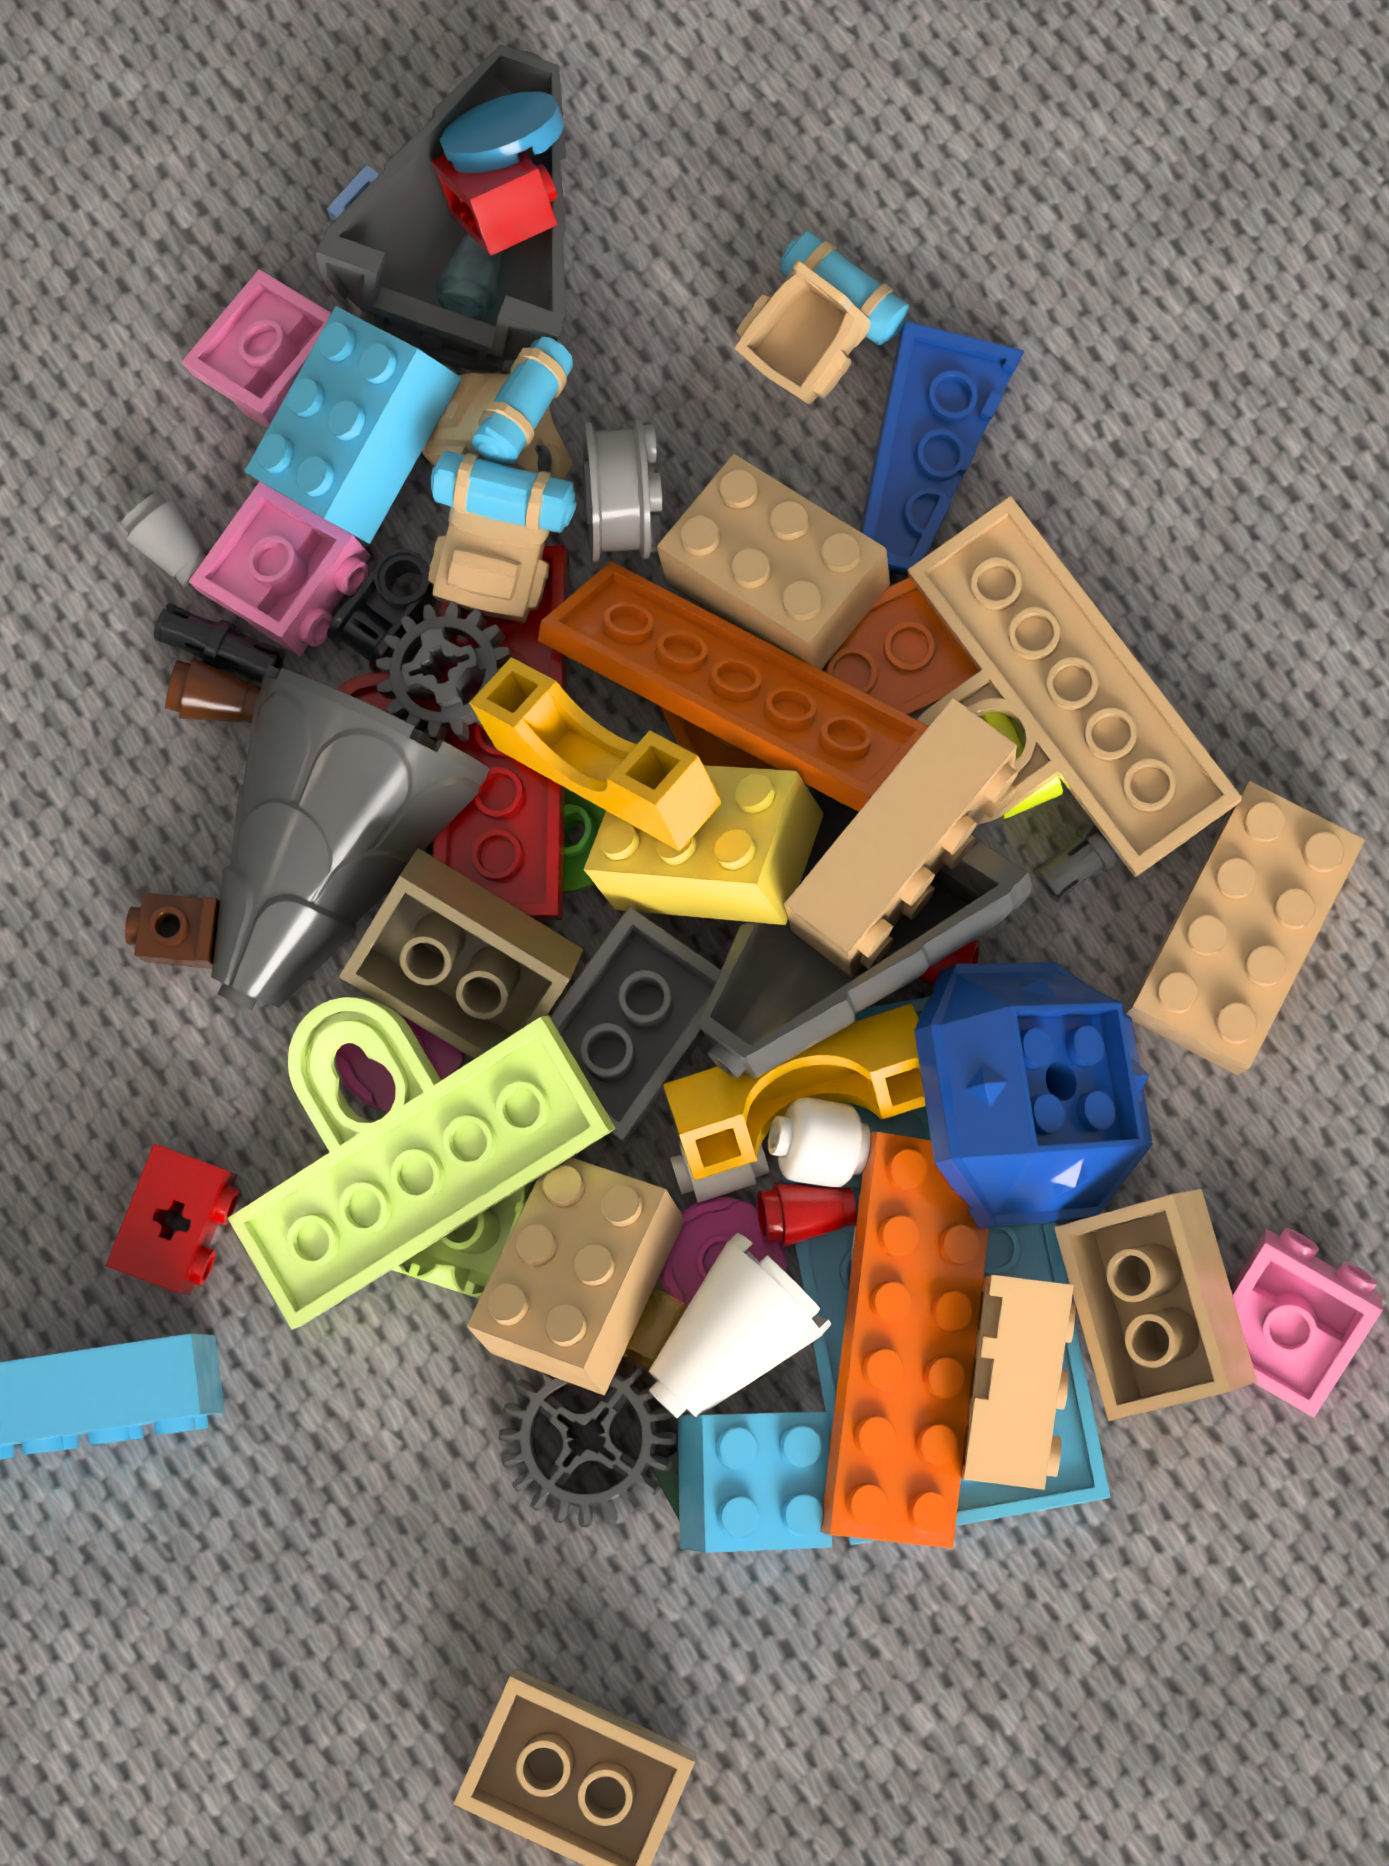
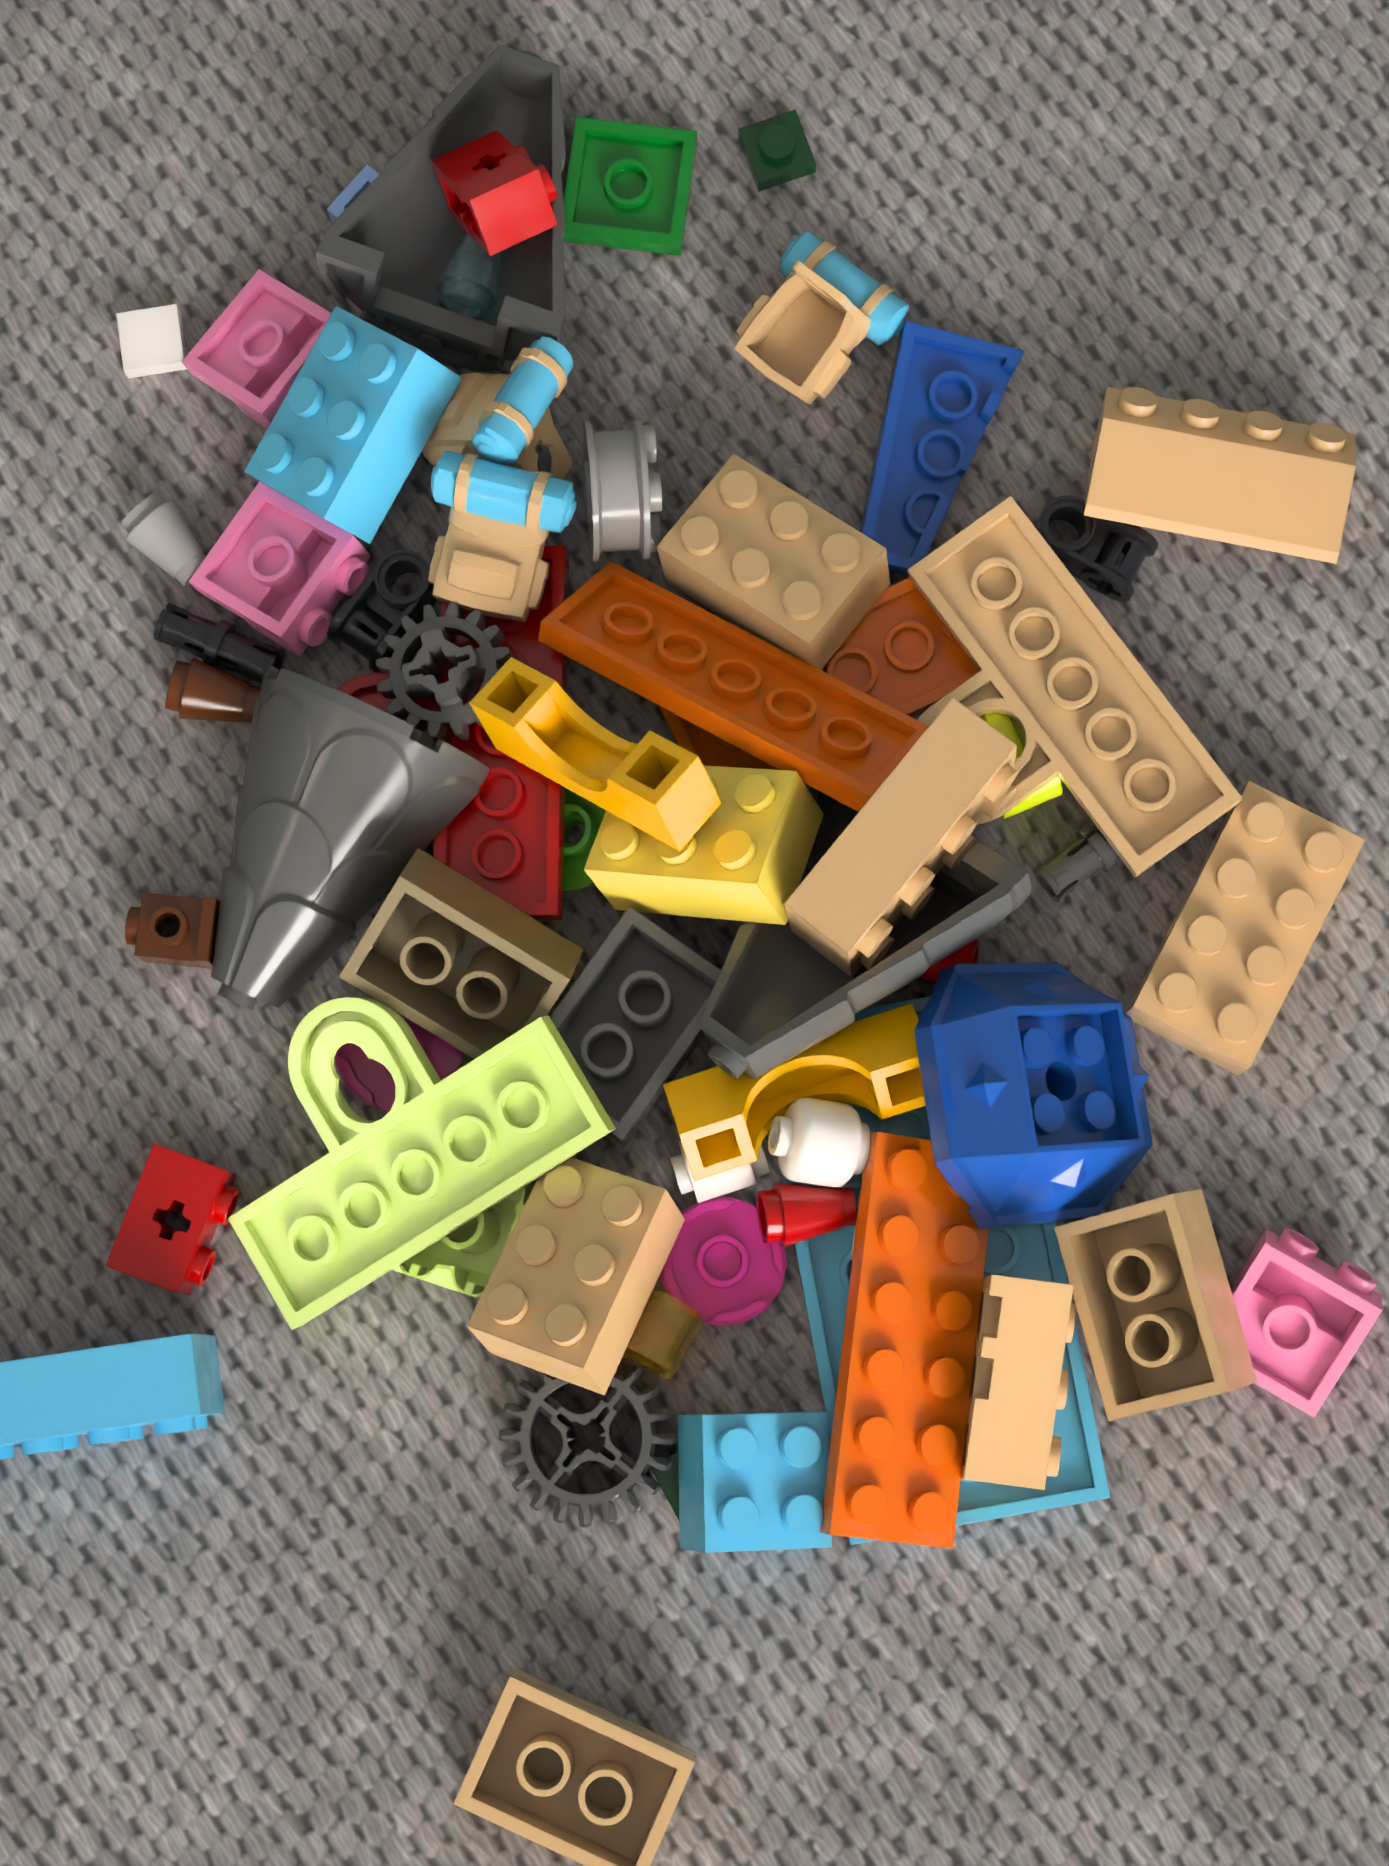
(151, 340): none -> white tile
(499, 129): dark azure tile -> none
(629, 185): none -> green plate
(733, 1331): white cone -> none
(777, 150): none -> dark green plate
(1097, 547): none -> black piece
(1221, 474): none -> tan slope

